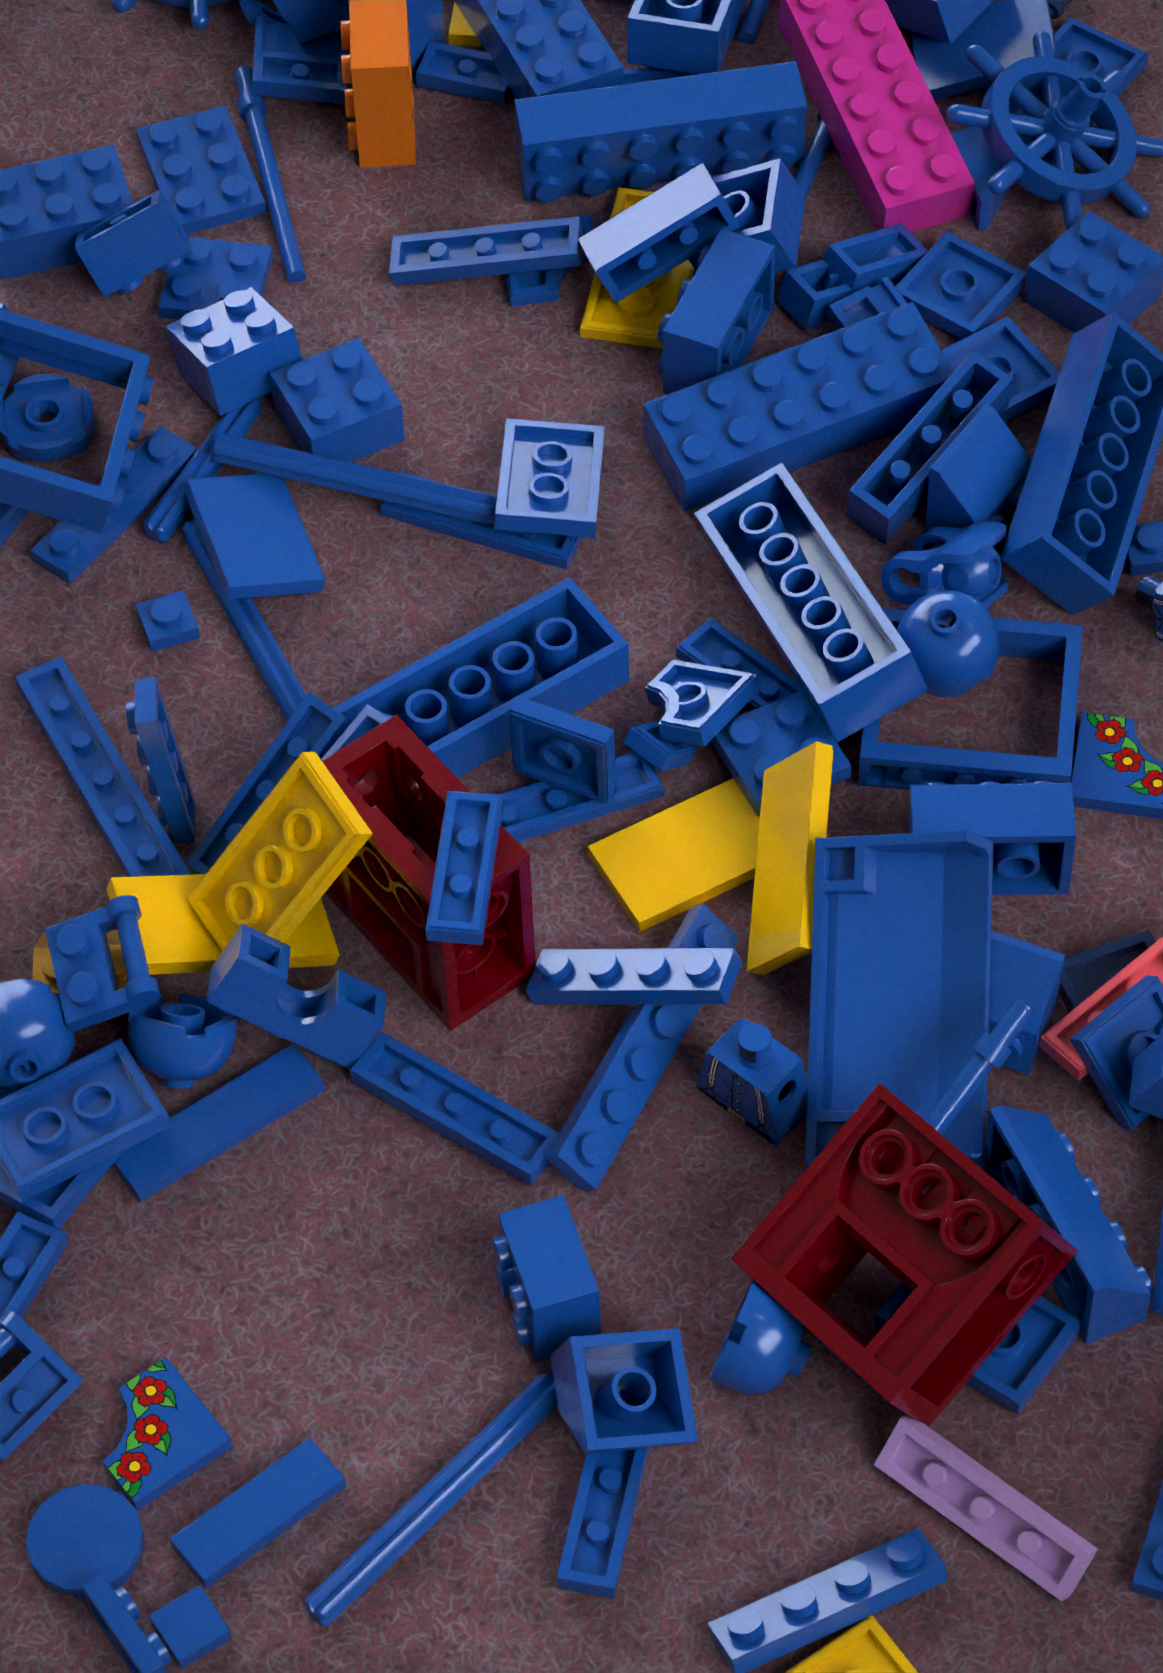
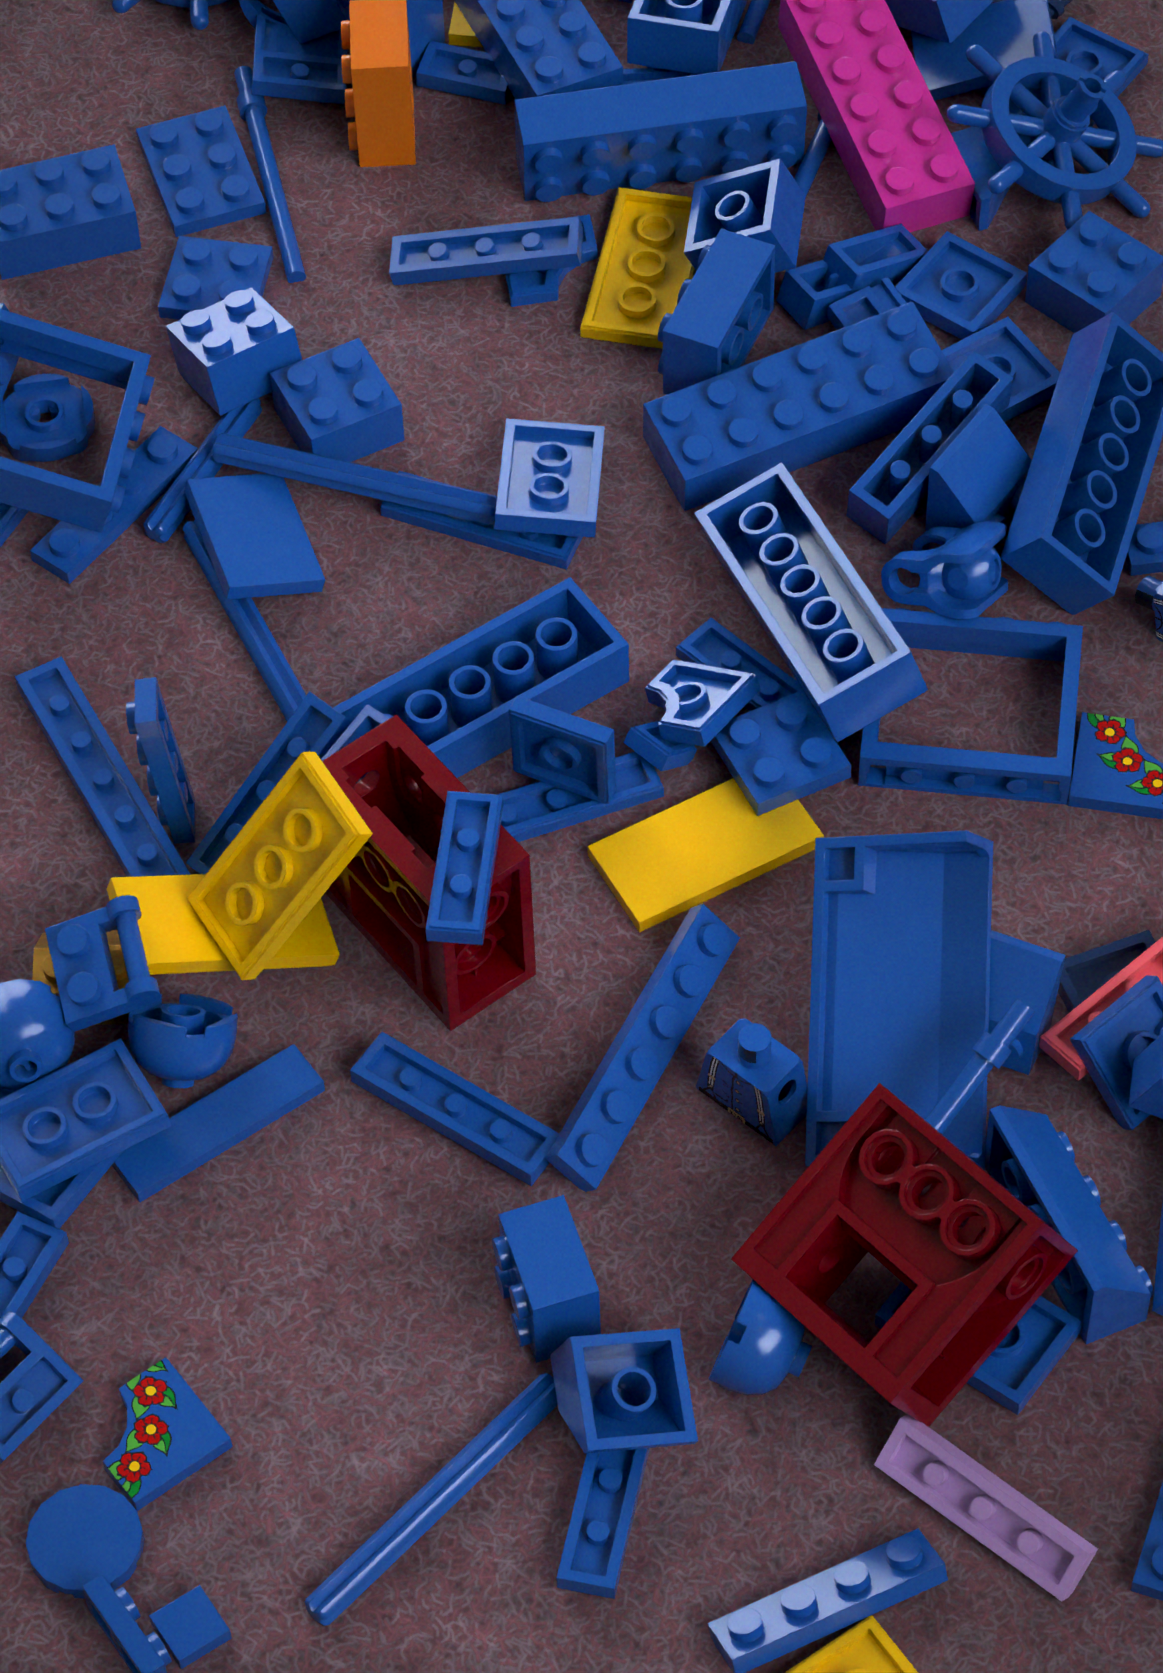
(133, 244): blue brick -> none
(167, 621): blue plate -> none
(257, 1512): blue tile -> none
(330, 1021): blue arch -> none
(634, 976): plate -> none
(658, 233): blue brick -> none
(790, 821): yellow tile -> none
(951, 641): blue cylinder -> none
(1026, 821): blue brick -> none

